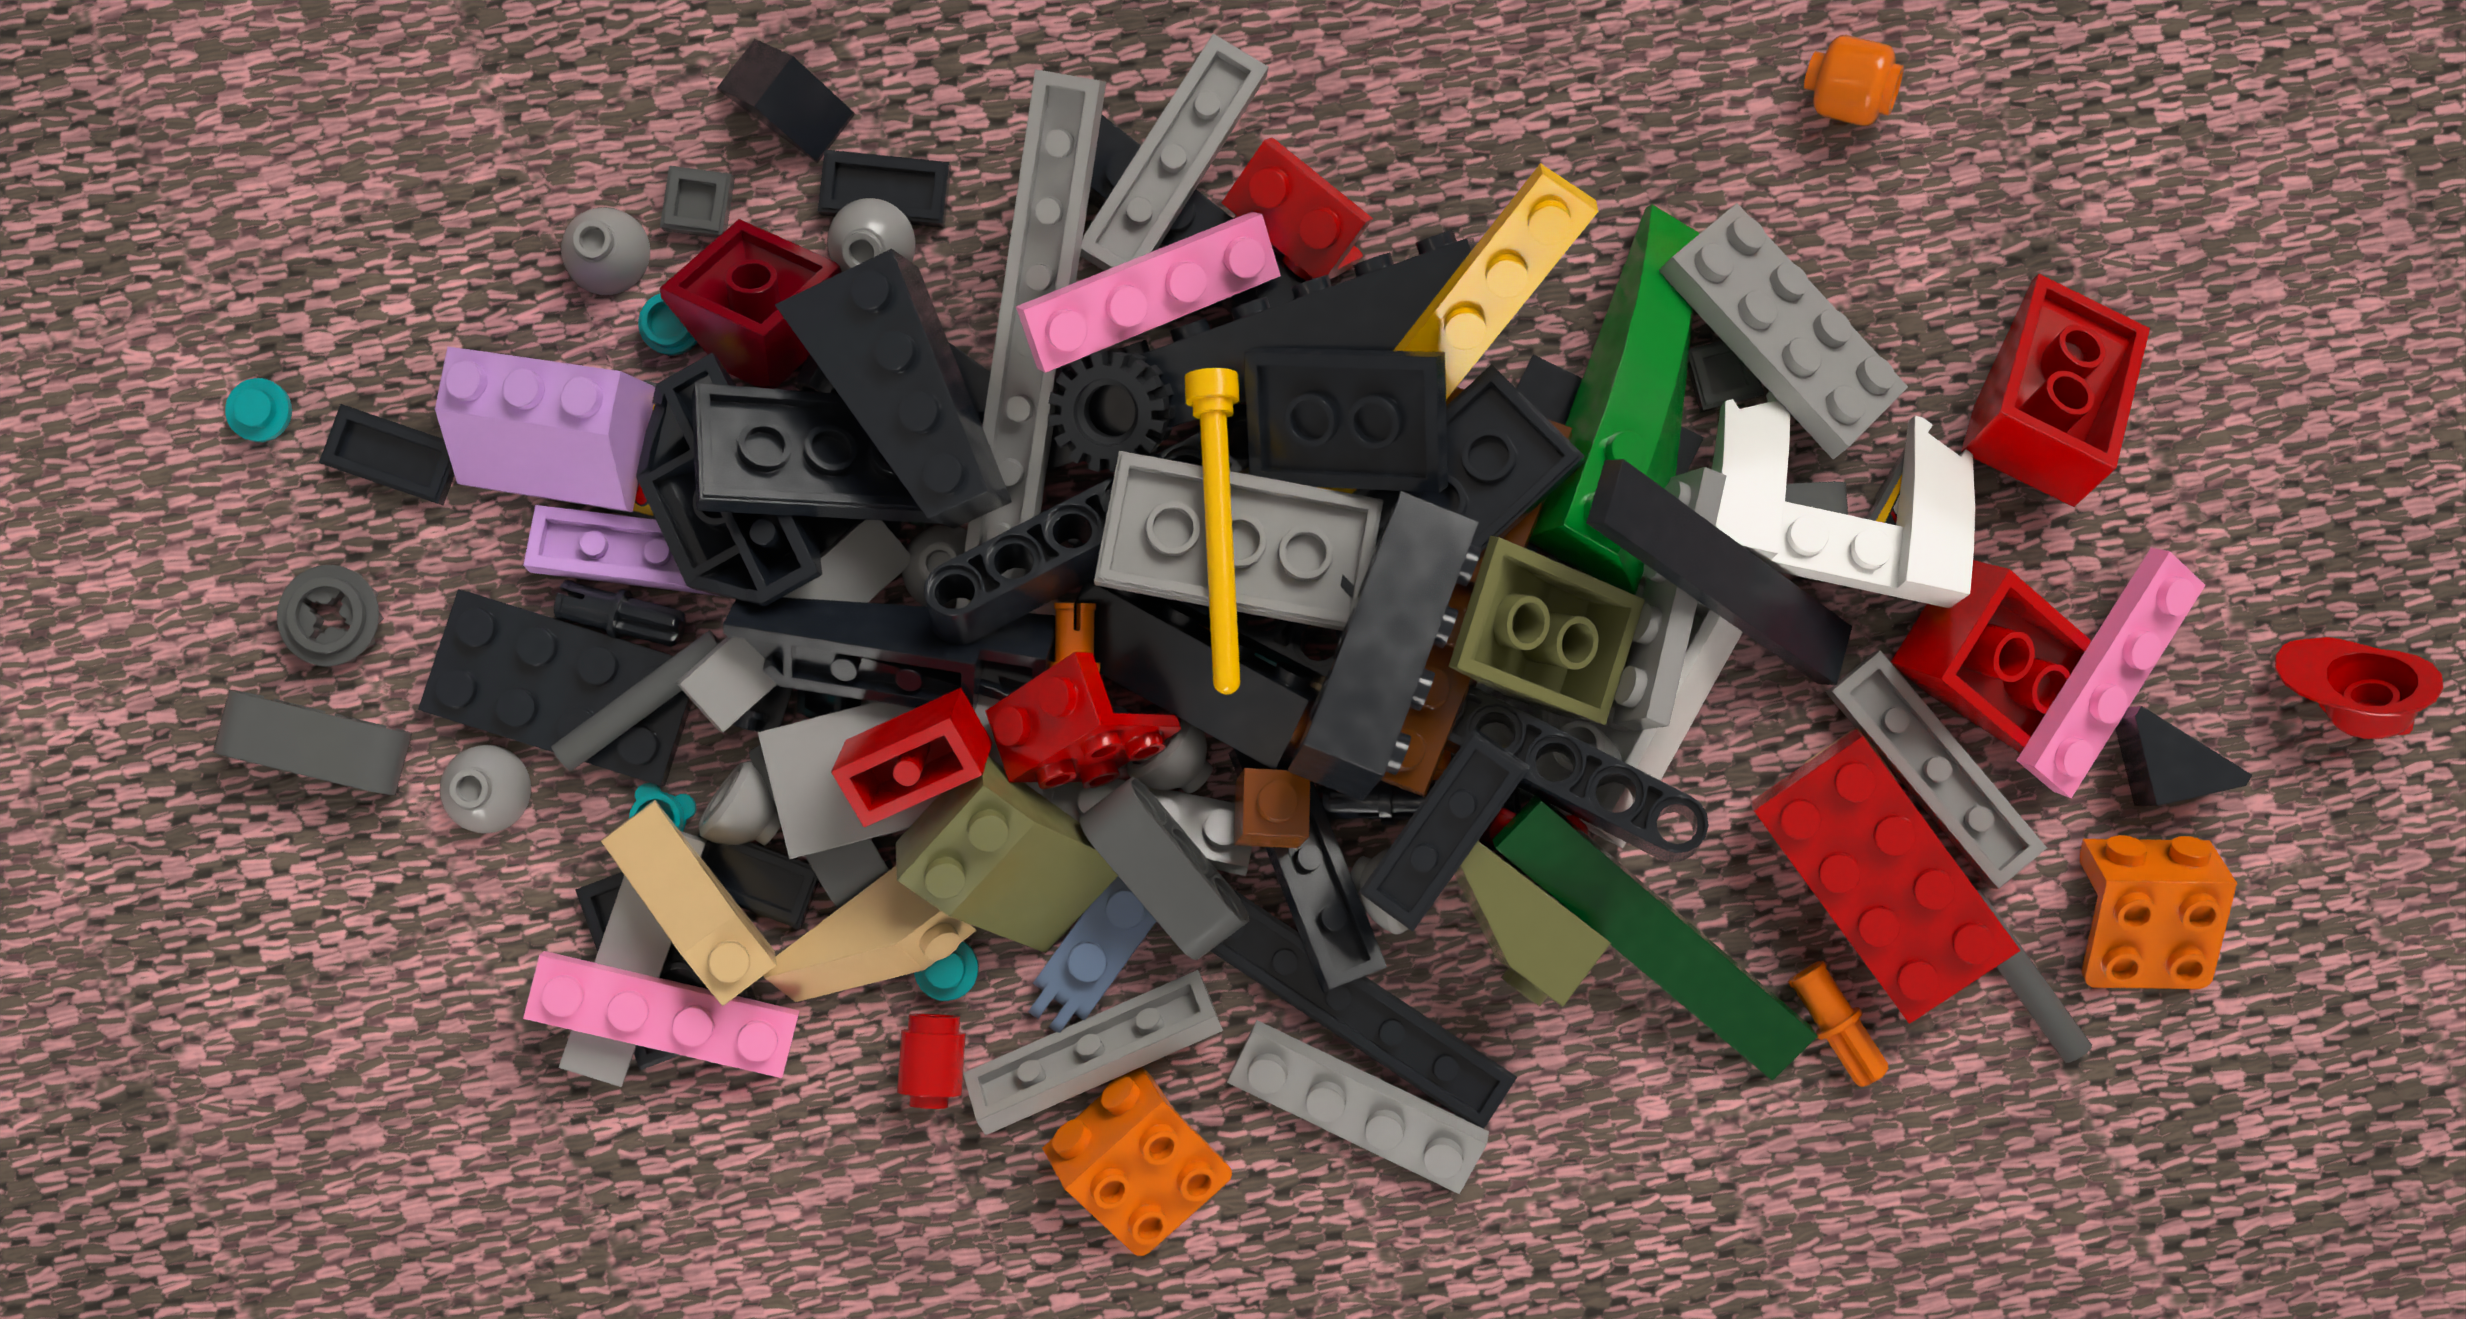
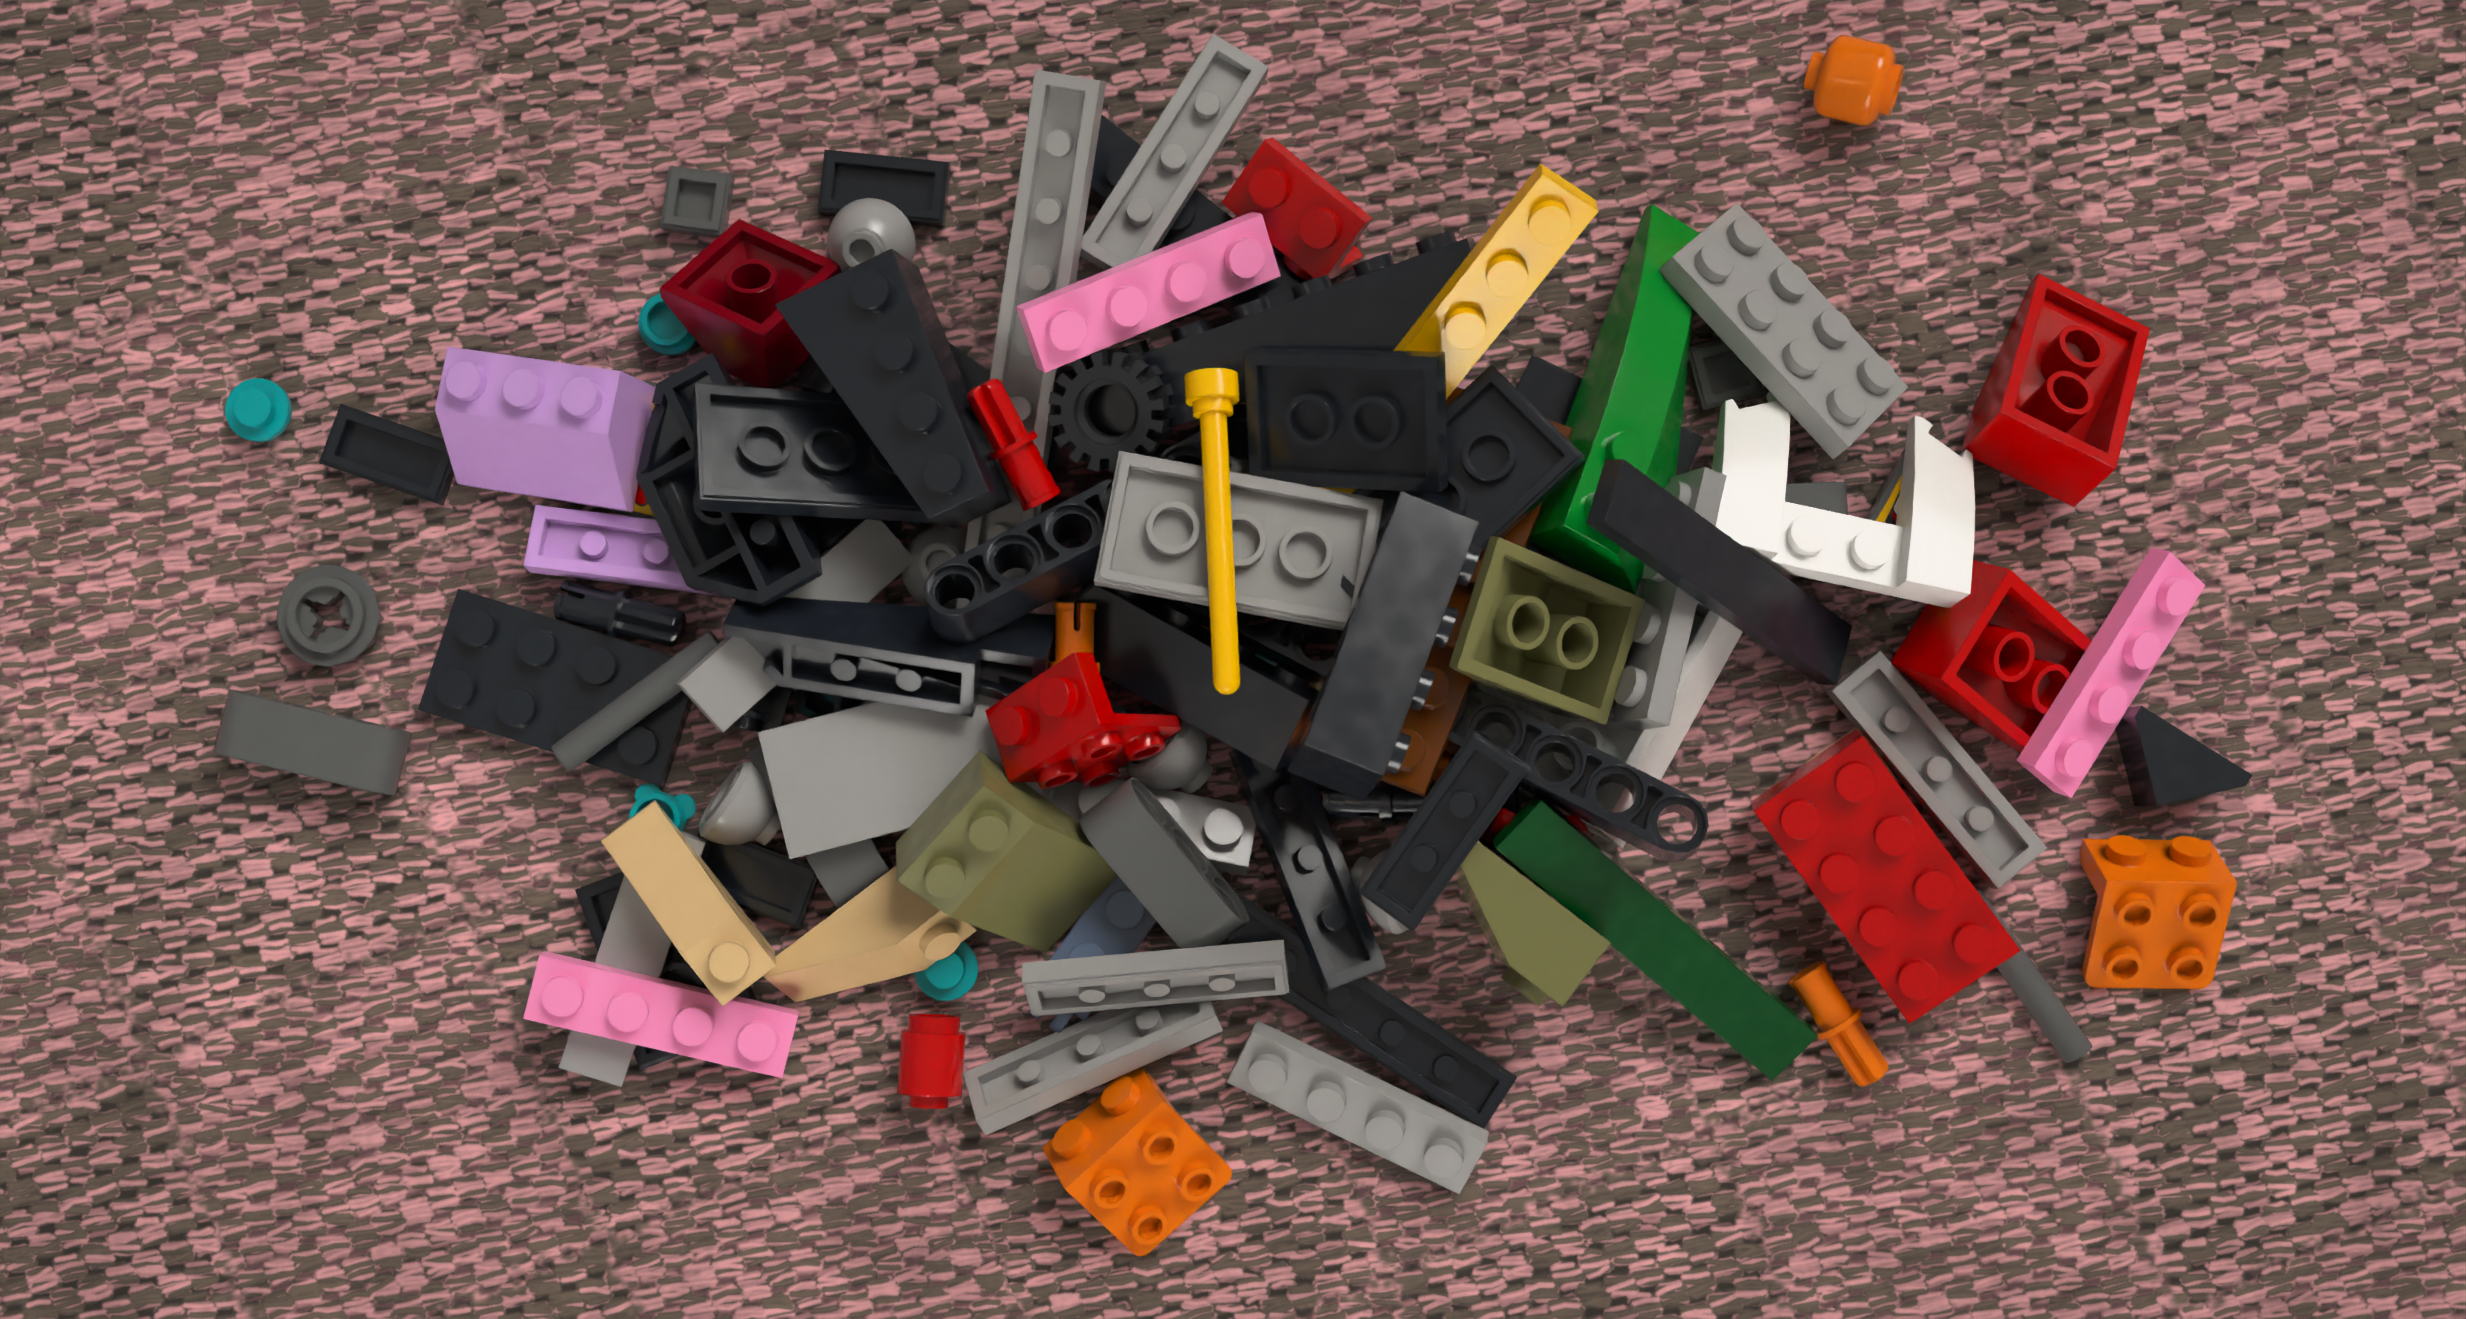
(485, 789): light grey brick -> none
(605, 250): light grey brick -> none
(786, 98): black slope -> none
(912, 757): red brick -> none
(1012, 444): none -> red axle
(1156, 978): none -> light grey tile
(1271, 809): dark orange brick -> none
(2360, 686): red piece -> none

